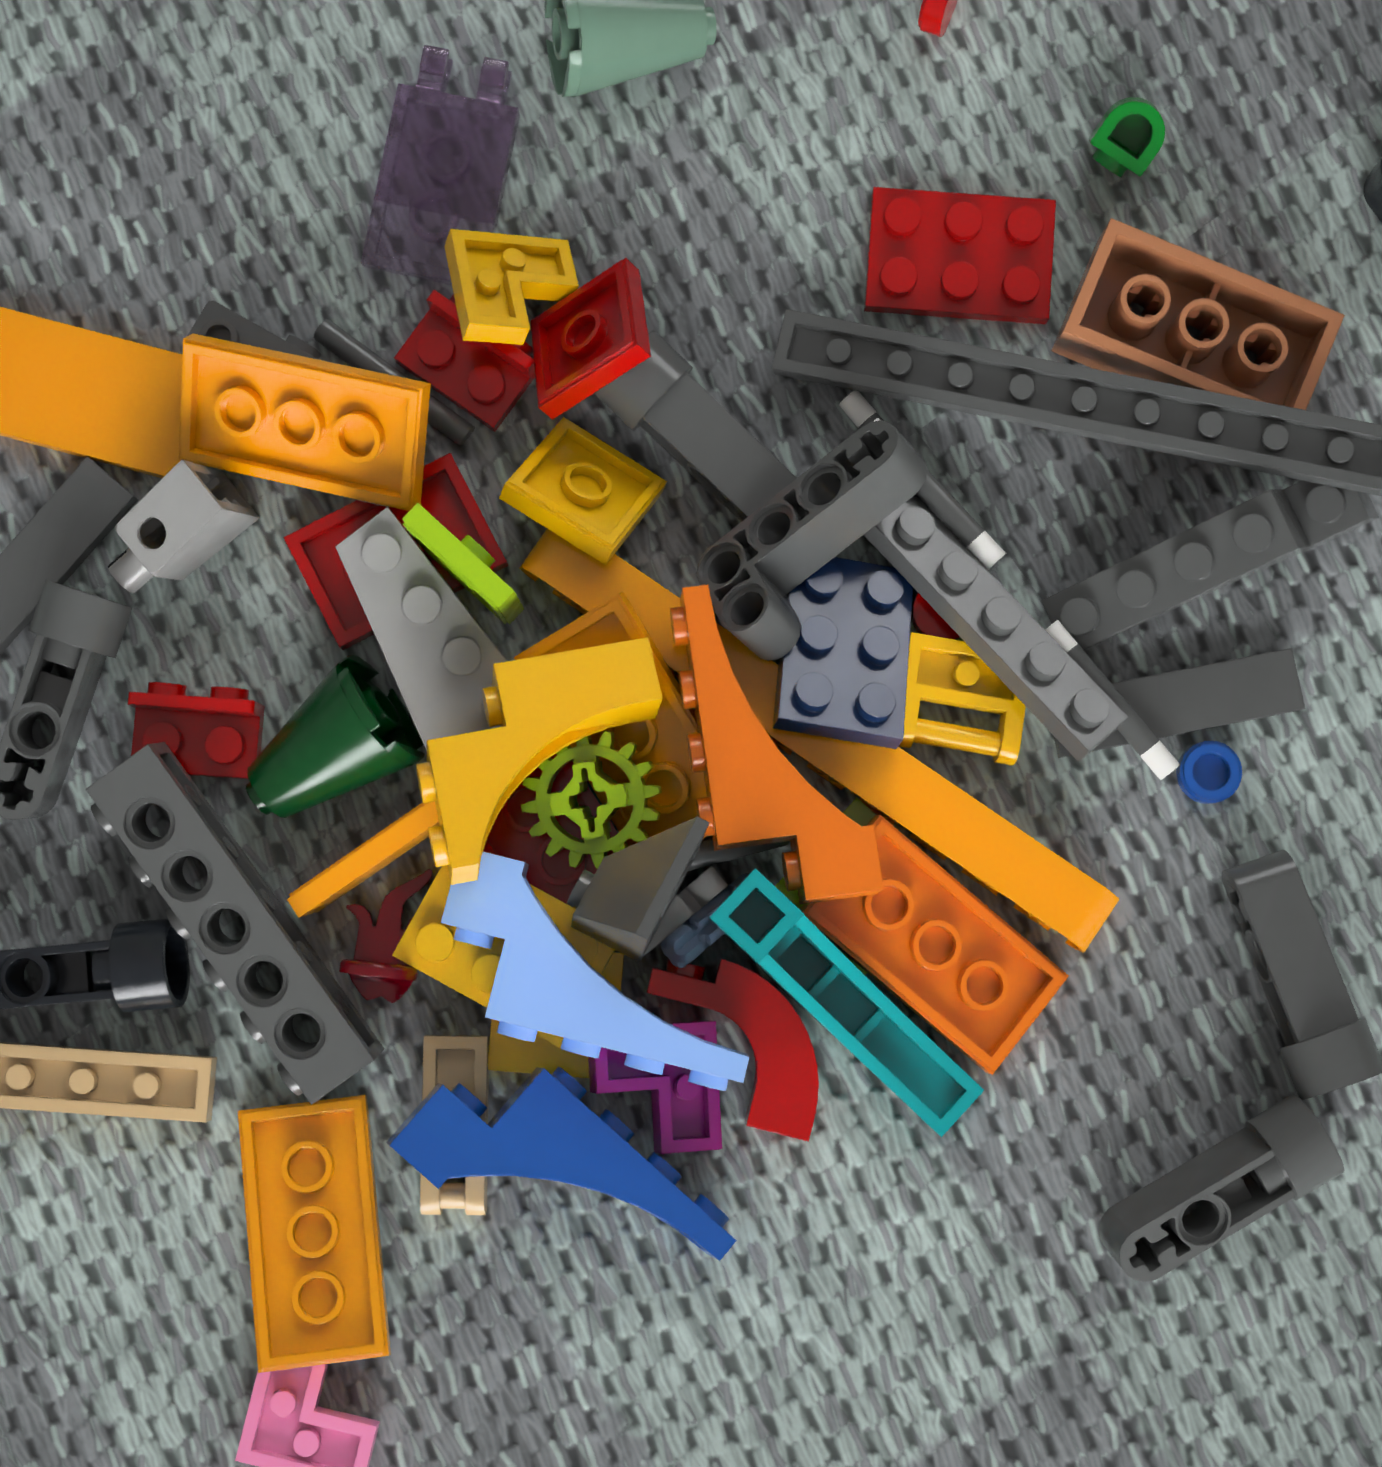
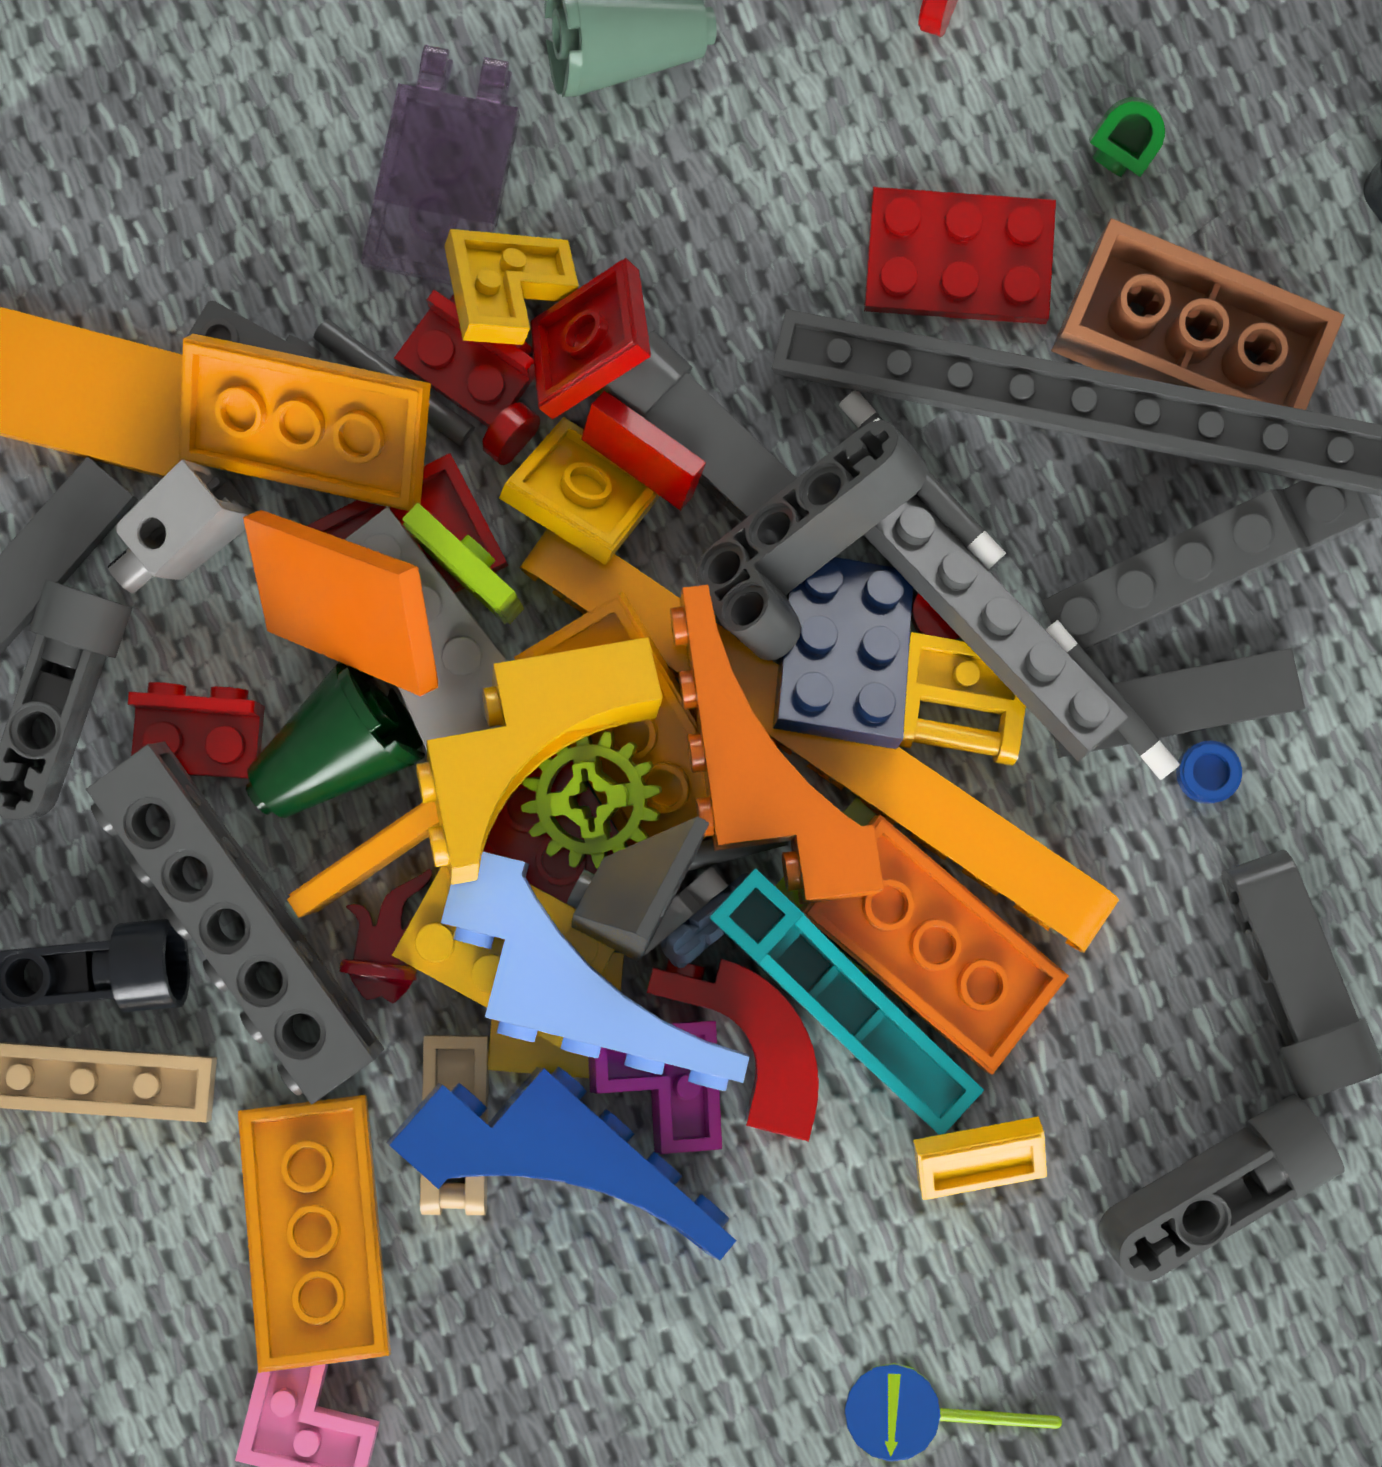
(342, 601): none -> orange tile
(510, 432): none -> red tile
(642, 450): none -> red tile
(898, 1413): none -> blue piece
(980, 1158): none -> yellow tile

